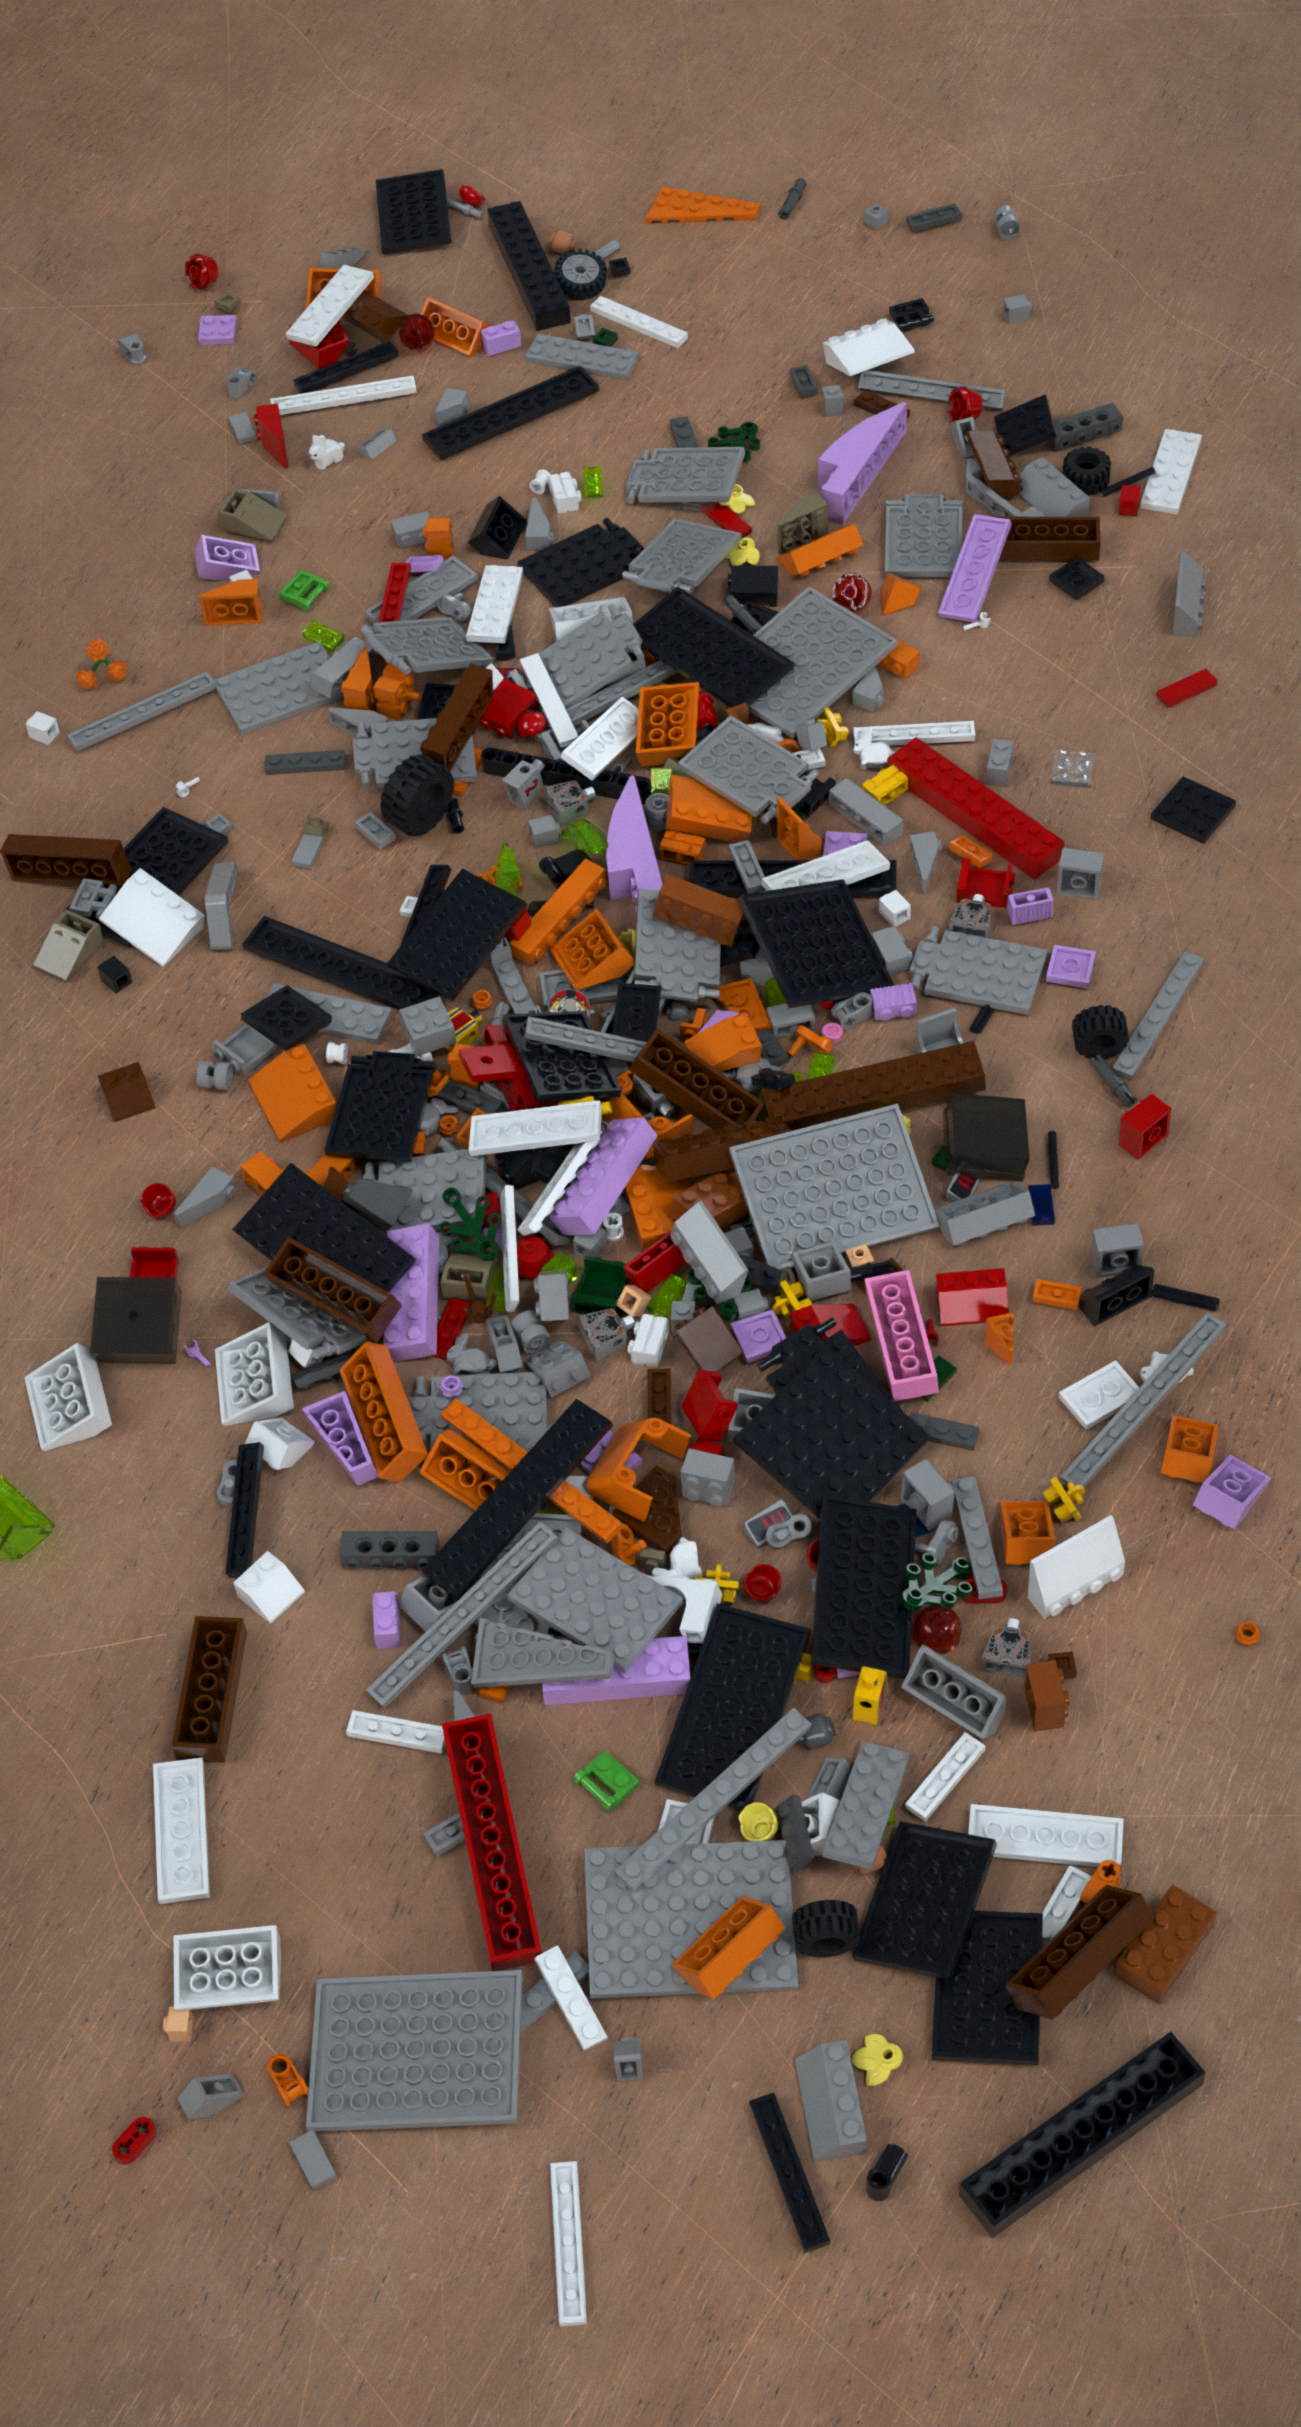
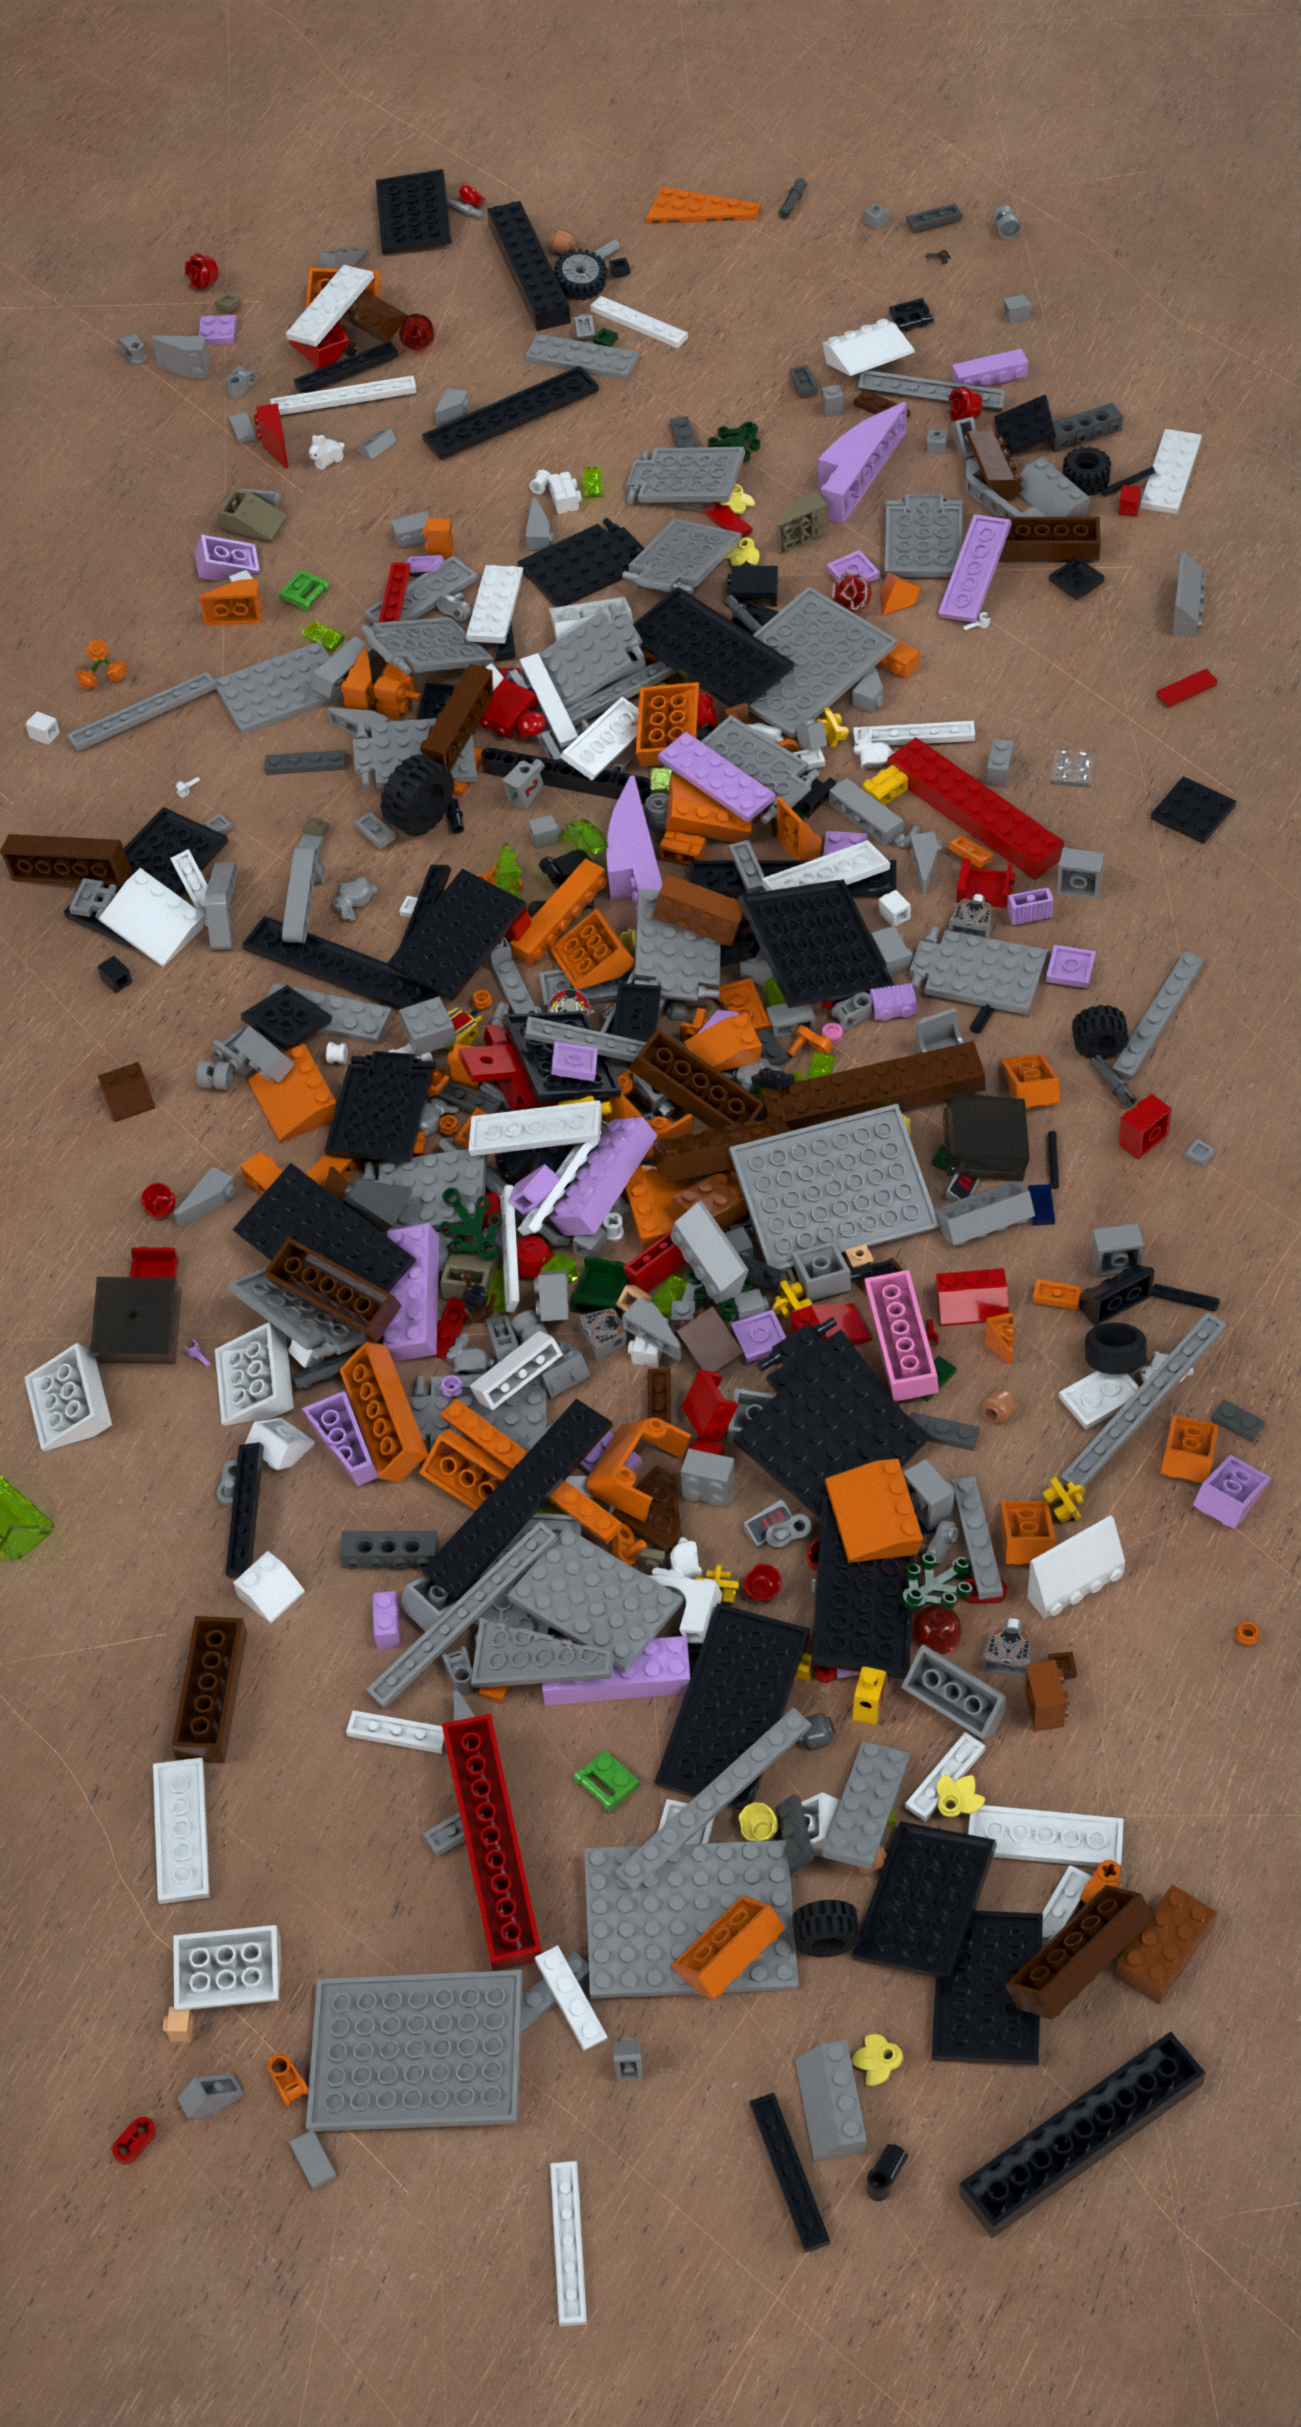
(68, 945): dark tan slope -> none
(183, 355): none -> light grey slope
(192, 880): none -> white plate
(263, 1055): none -> light grey brick
(305, 871): none -> light grey beam
(353, 895): none -> light grey animal
(455, 326): orange slope -> none
(474, 1297): none -> black gear
(497, 530): black slope -> none
(501, 338): lavender brick -> none
(516, 1370): none -> white brick
(533, 1189): none -> lavender slope
(568, 801): light grey torso -> none
(574, 1061): none -> lavender plate
(648, 1324): none -> light grey slope
(716, 777): none -> lavender plate
(821, 550): orange slope -> none
(832, 1778): light grey slope -> none
(854, 563): none -> lavender plate
(874, 1512): none -> orange slope
(904, 841): none -> light grey arm
(936, 442): none -> light grey plate
(942, 256): none -> clear smoke hand
(960, 1793): none -> light yellow plate
(991, 369): none -> lavender brick
(998, 1406): none -> nougat head
(1031, 1079): none -> orange slope
(1115, 1348): none -> black tyre
(1199, 1153): none -> light grey tile
(1238, 1421): none -> dark grey plate

